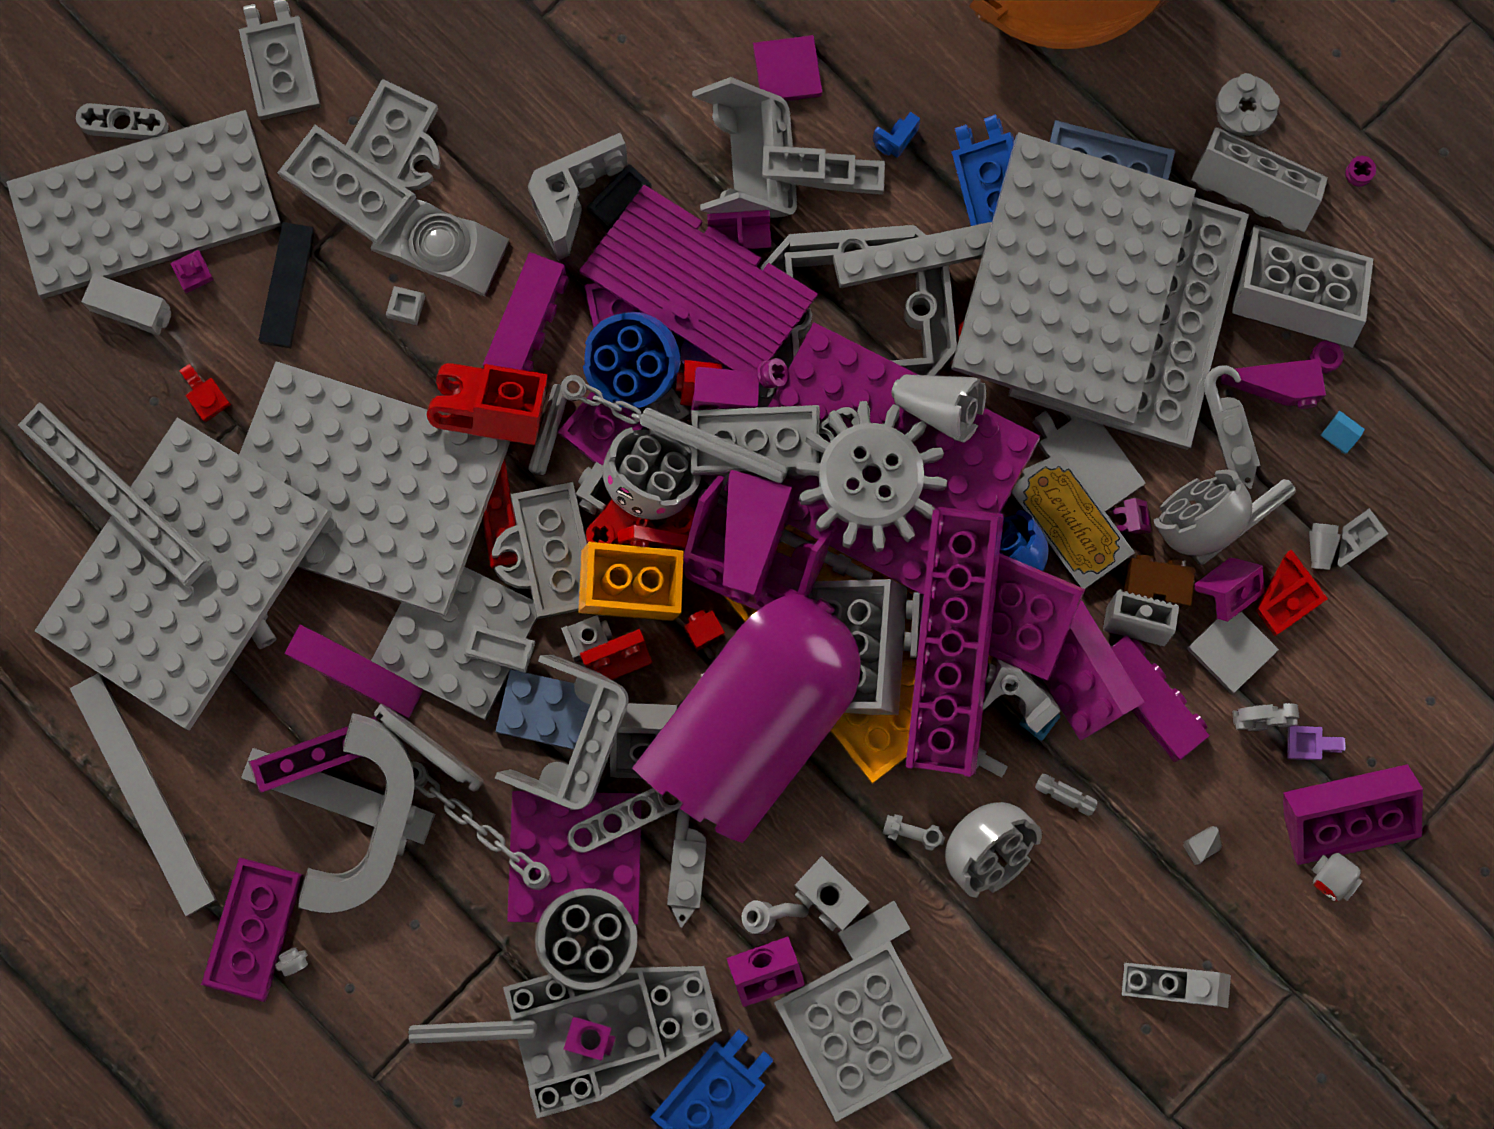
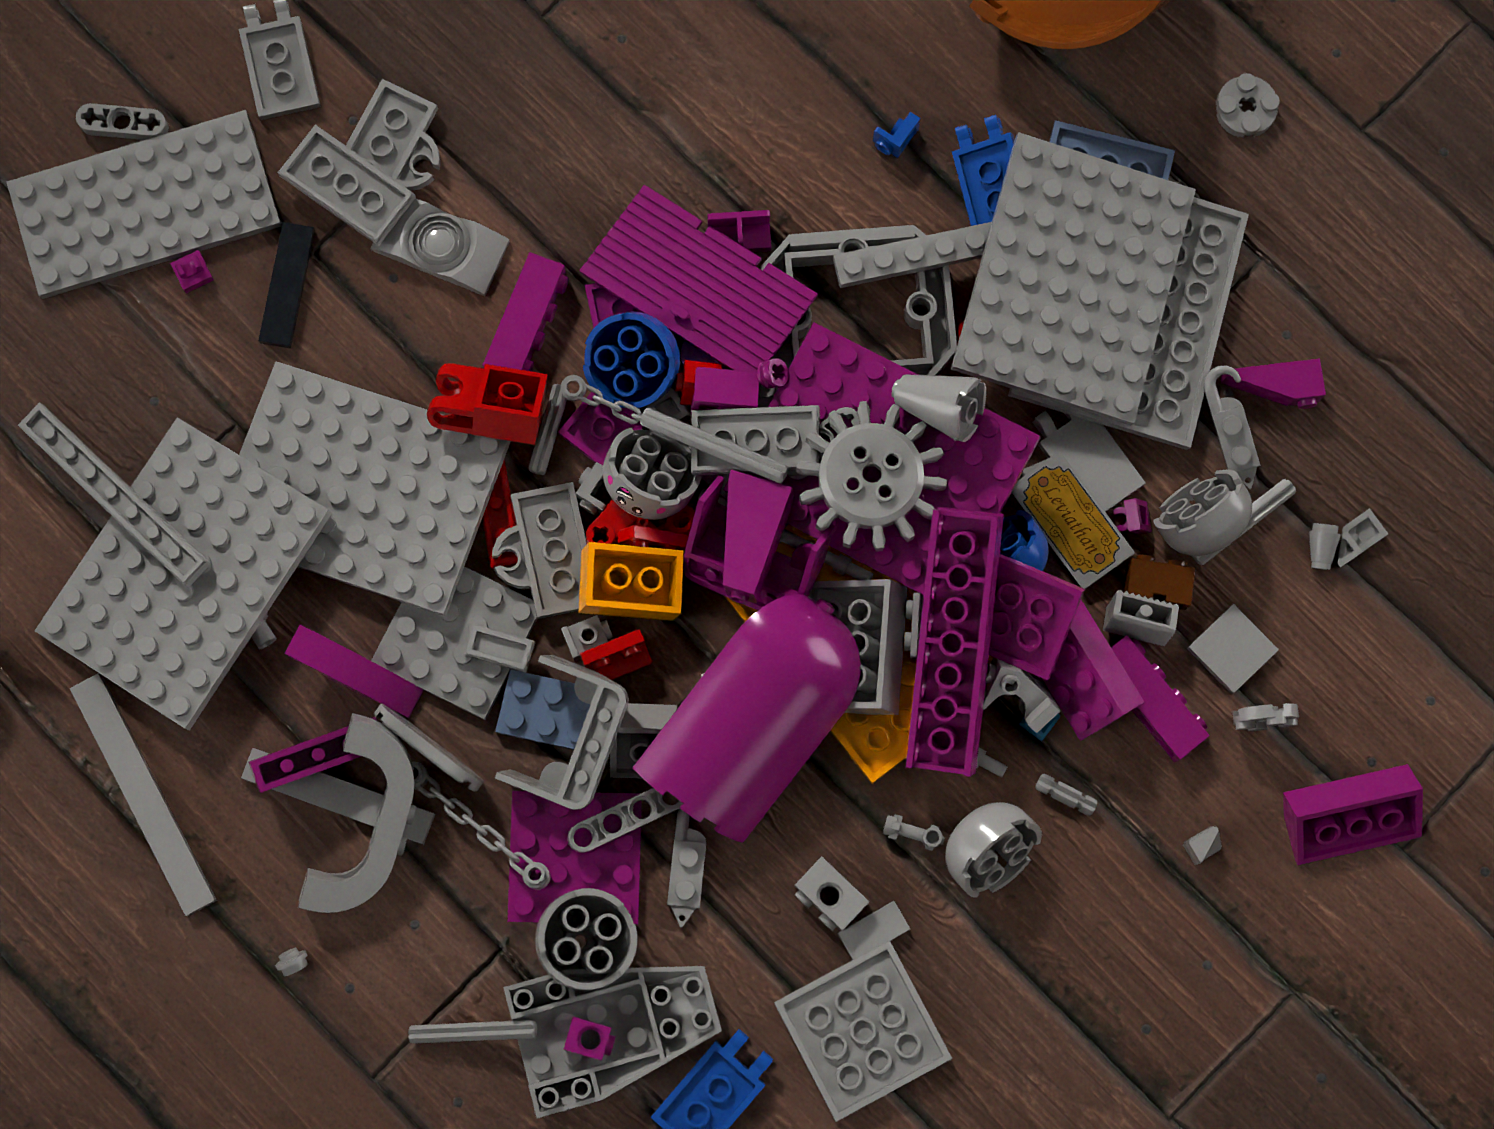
(126, 304): light grey brick -> none
(205, 396): red plate -> none
(252, 929): magenta tile -> none
(405, 305): light grey tile -> none
(555, 188): light grey bracket -> none
(617, 196): black tile -> none
(703, 629): red plate -> none
(752, 120): light grey windscreen -> none
(765, 971): magenta brick -> none
(768, 914): light grey plate -> none
(788, 67): magenta tile -> none
(822, 170): light grey slope -> none
(1176, 984): light grey slope -> none
(1233, 586): magenta panel -> none
(1260, 180): light grey slope -> none
(1289, 595): red wing -> none
(1304, 286): light grey slope -> none
(1308, 743): medium lavender plate -> none
(1330, 355): magenta tile -> none
(1336, 877): light grey head -> none
(1342, 432): dark azure slope -> none
(1358, 162): magenta bush -> none

